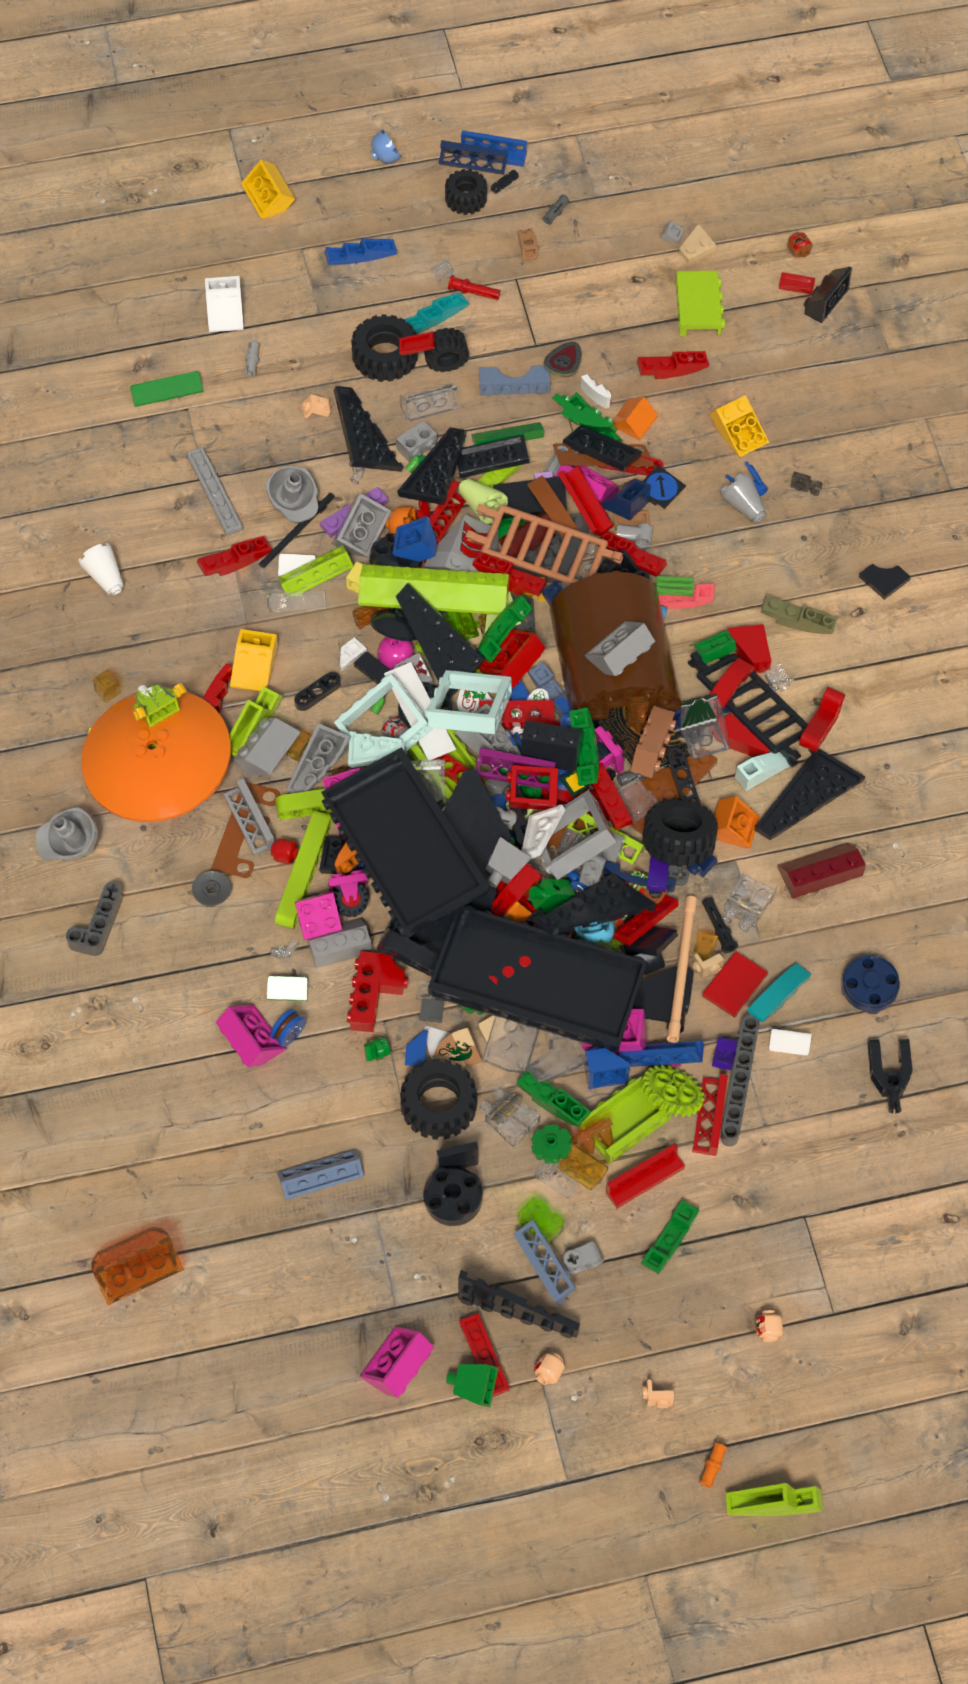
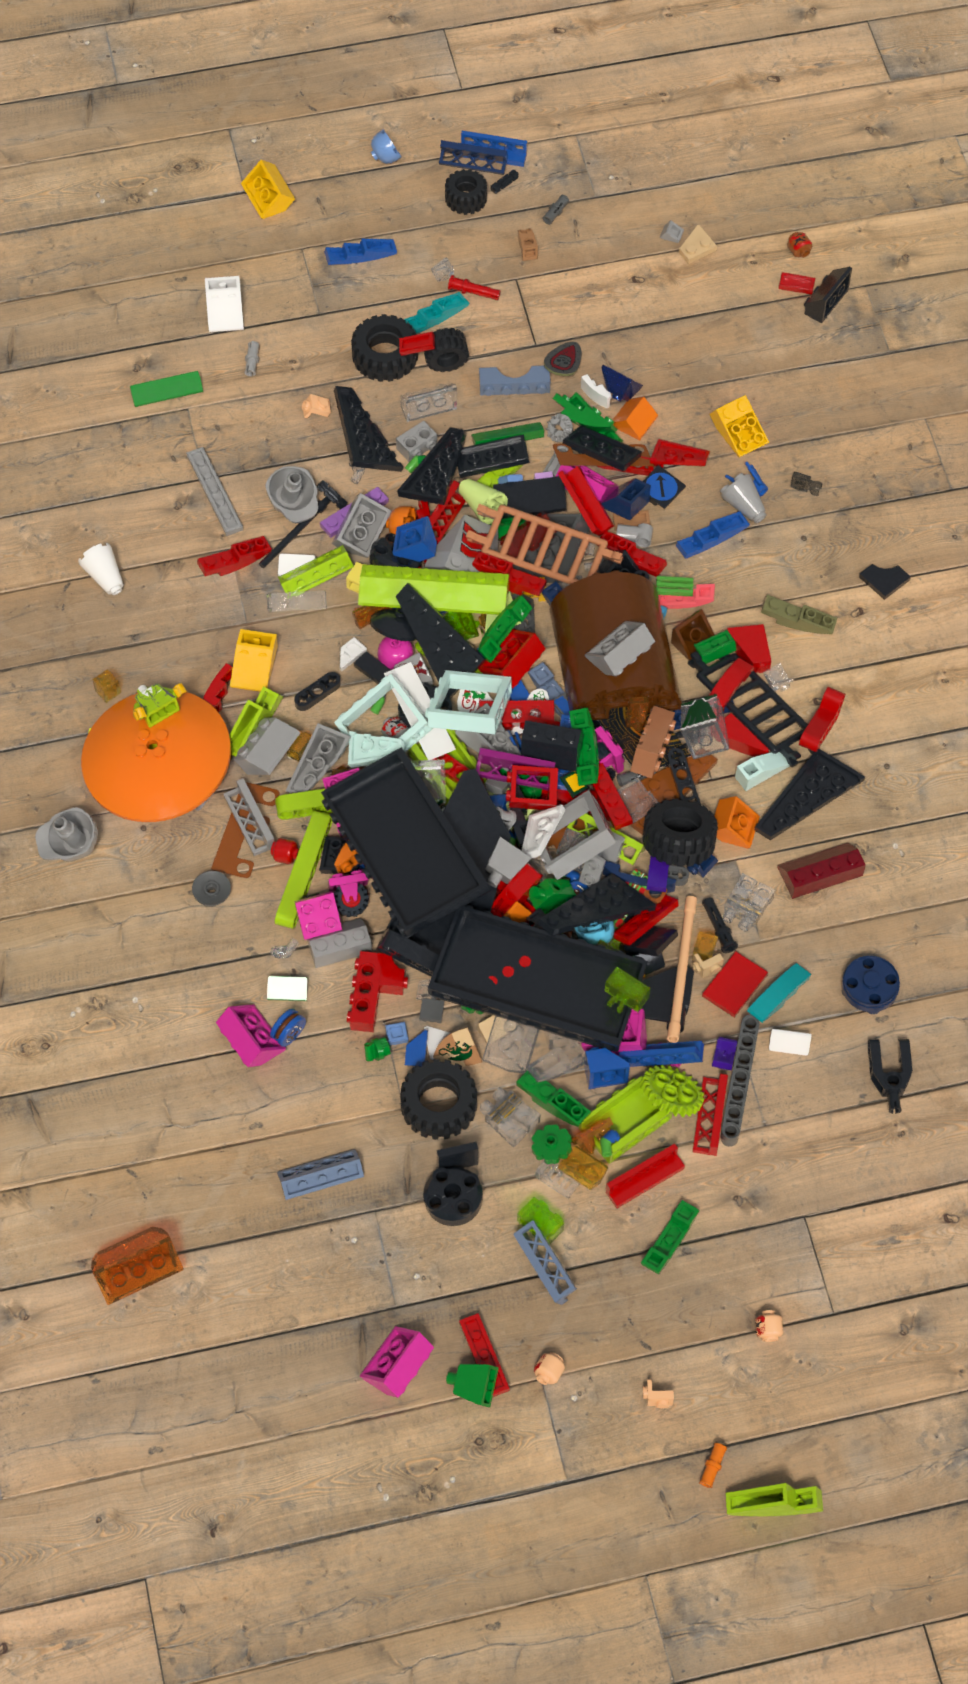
(99, 918): dark grey beam -> none
(331, 494): none -> black axle
(396, 1033): none -> medium blue tile
(510, 478): none -> medium blue tile
(512, 1305): black wing -> none
(550, 503): dark orange slope -> none
(566, 425): none -> light grey gear
(585, 1258): light grey piece -> none
(606, 1142): none -> arm
(619, 384): none -> clear blue slope
(626, 990): none -> clear neon green brick
(673, 366): red slope -> none
(678, 454): none -> red wing
(691, 632): none -> reddish brown slope
(699, 301): lime panel -> none
(714, 534): none -> blue slope

